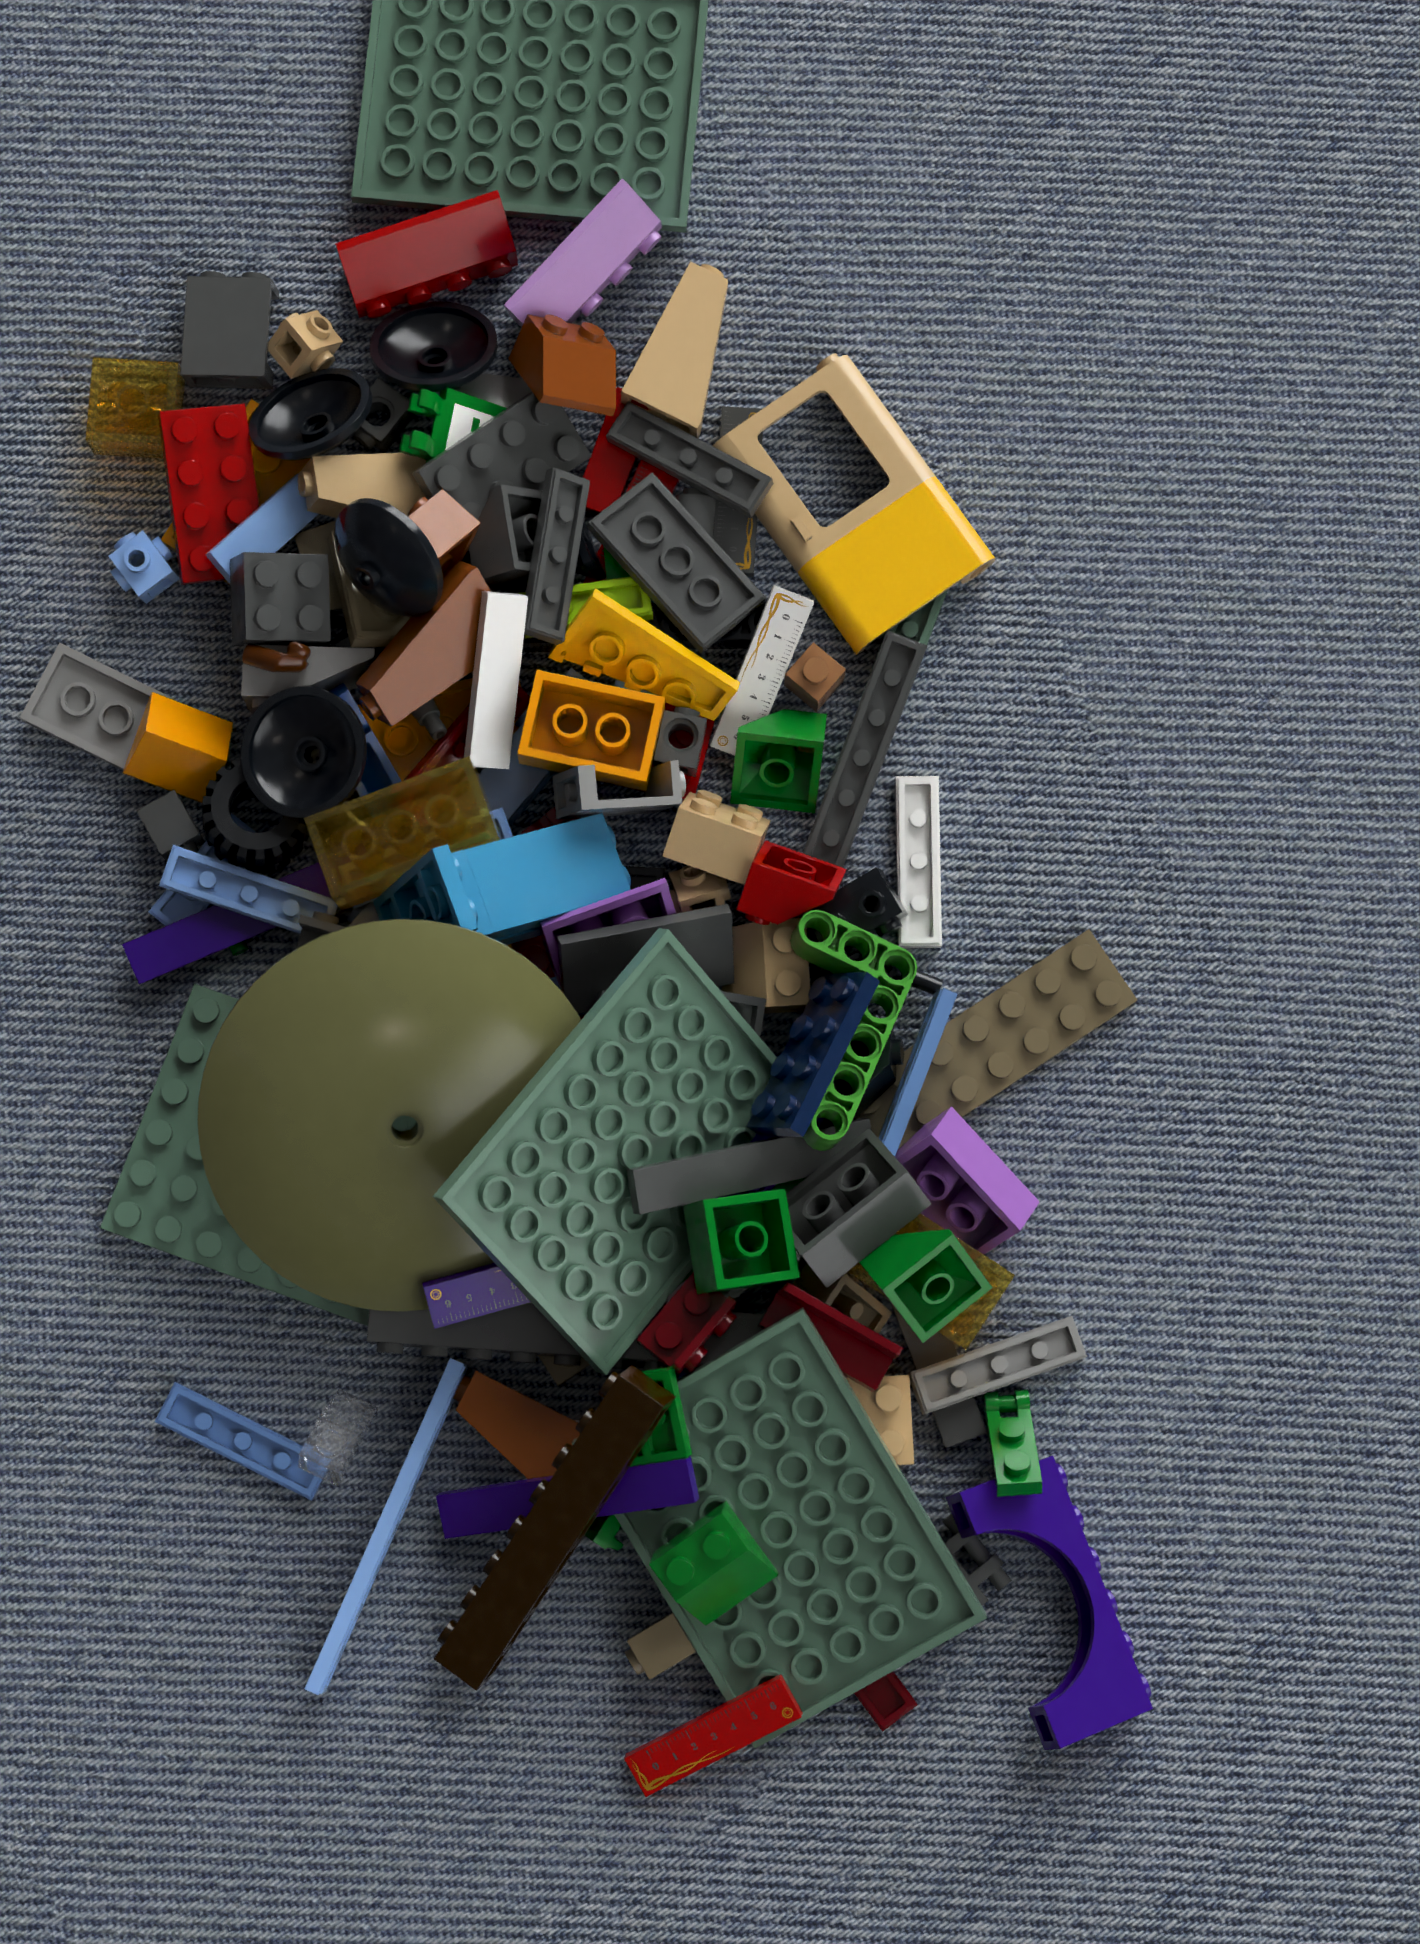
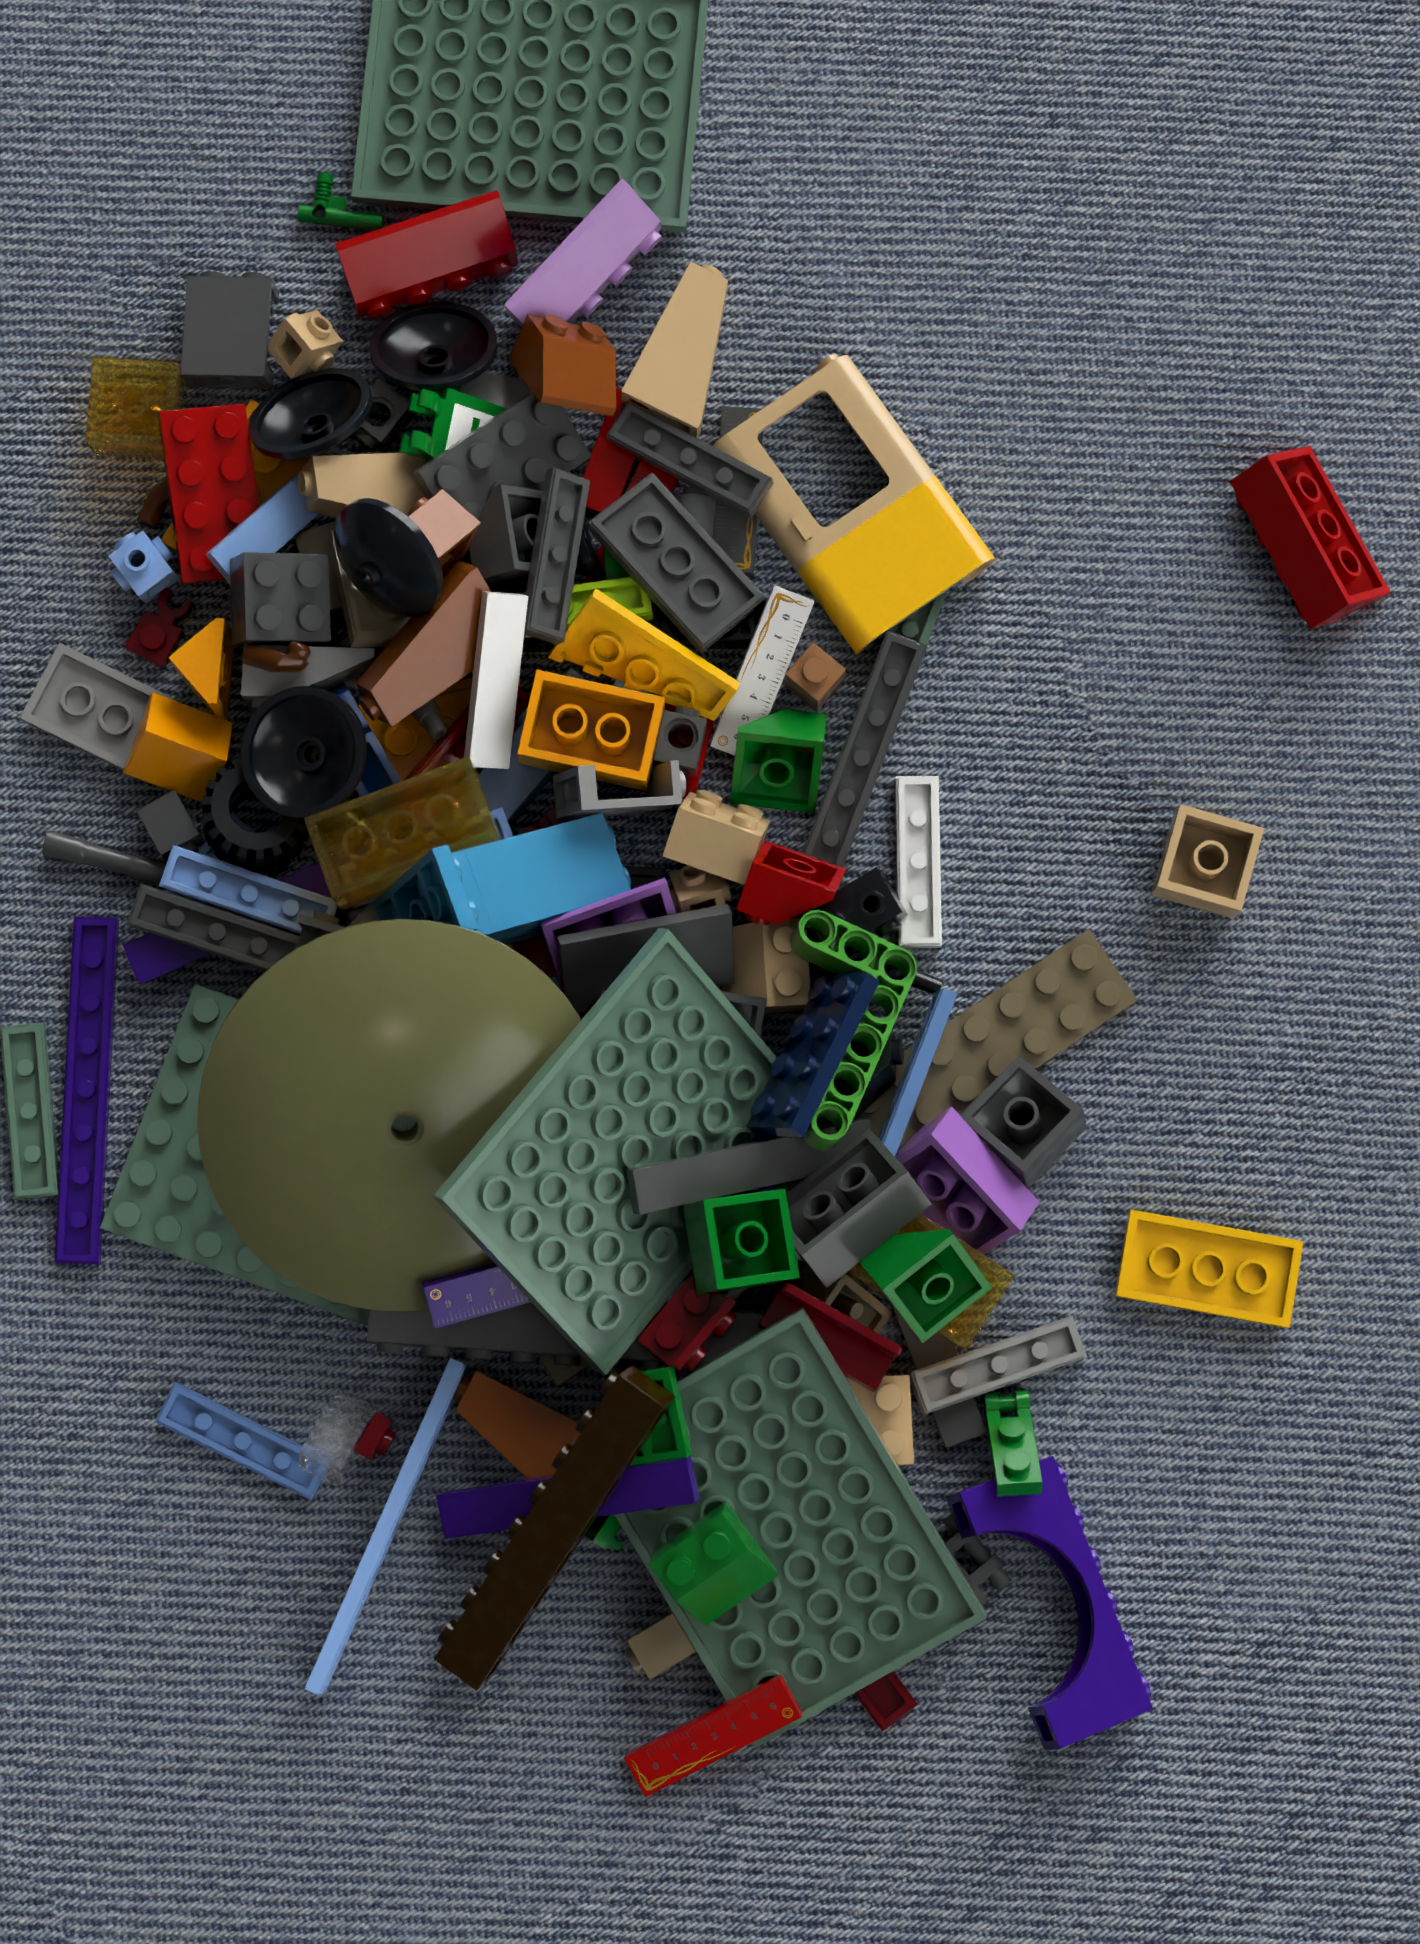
(29, 1111): none -> sand green tile
(82, 852): none -> dark grey piece
(87, 1091): none -> dark purple tile
(154, 506): none -> reddish brown arm
(157, 636): none -> dark red plate
(207, 666): none -> light orange slope
(209, 929): none -> dark grey tile
(336, 209): none -> green hose
(376, 1437): none -> dark red plate
(1025, 1120): none -> dark grey slope
(1207, 861): none -> tan brick
(1209, 1268): none -> yellow plate
(1309, 536): none -> red slope

